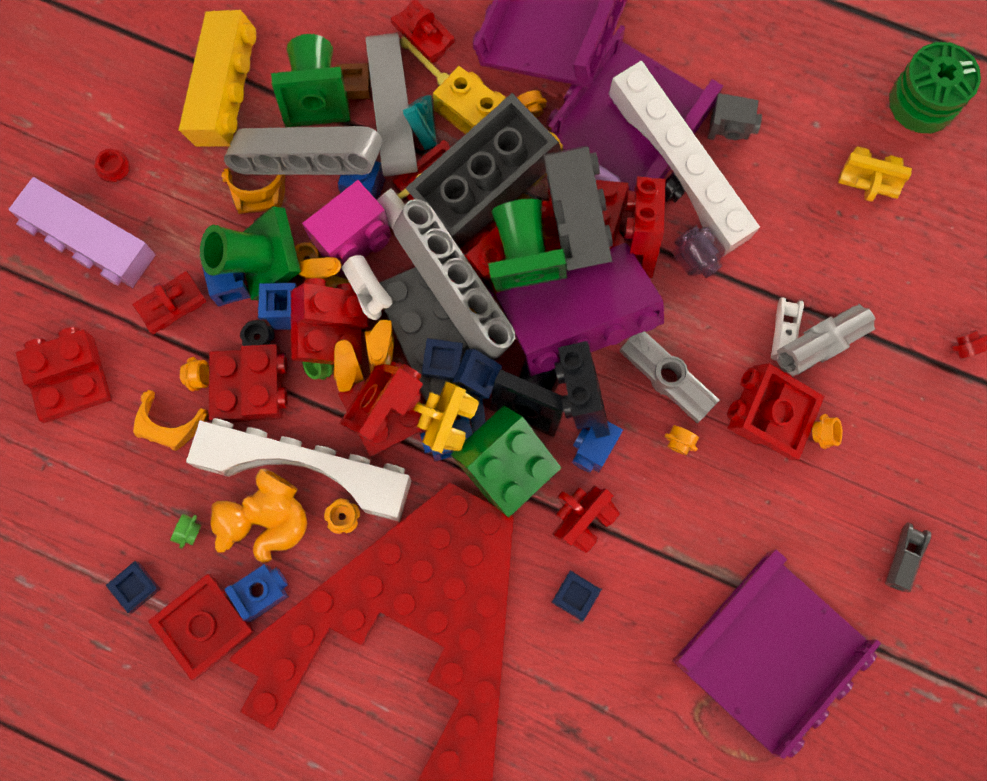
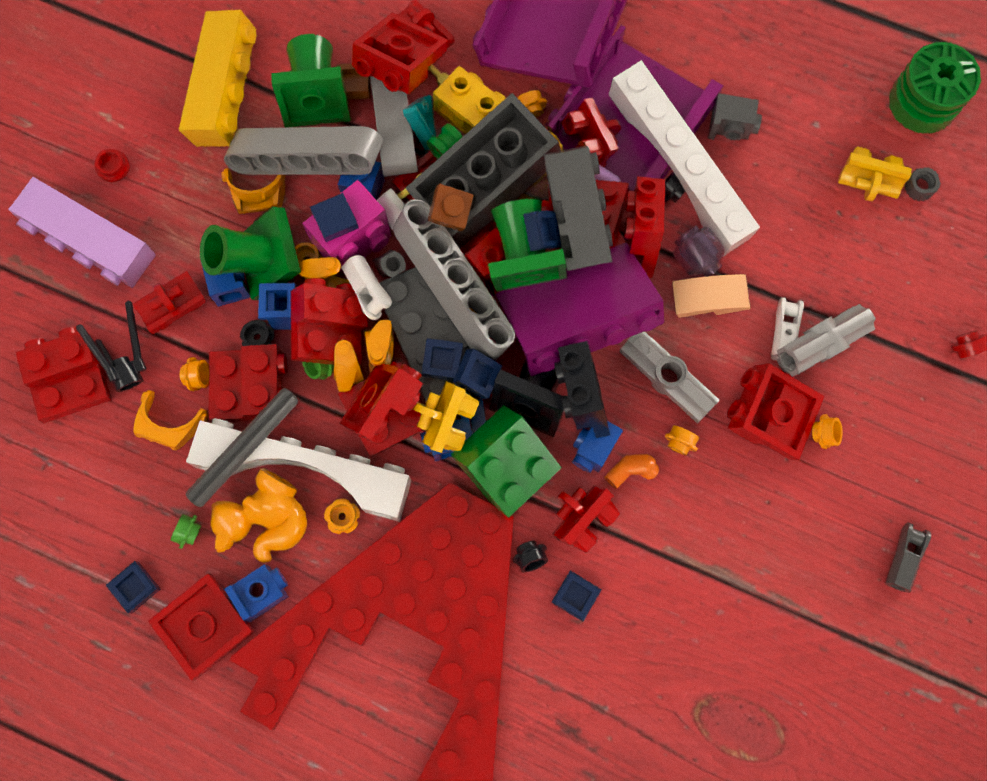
(121, 371): none -> black plant
(241, 447): none -> dark grey axle
(334, 217): none -> dark blue tile
(389, 264): none -> dark grey bar
(397, 53): none -> red plate
(444, 141): none -> green wheel
(450, 207): none -> dark orange plate
(530, 556): none -> black plate
(542, 230): none -> dark blue tile
(593, 130): none -> red hips
(632, 465): none -> orange arm
(711, 294): none -> light nougat slope
(776, 656): magenta panel -> none
(915, 191): none -> dark grey axle

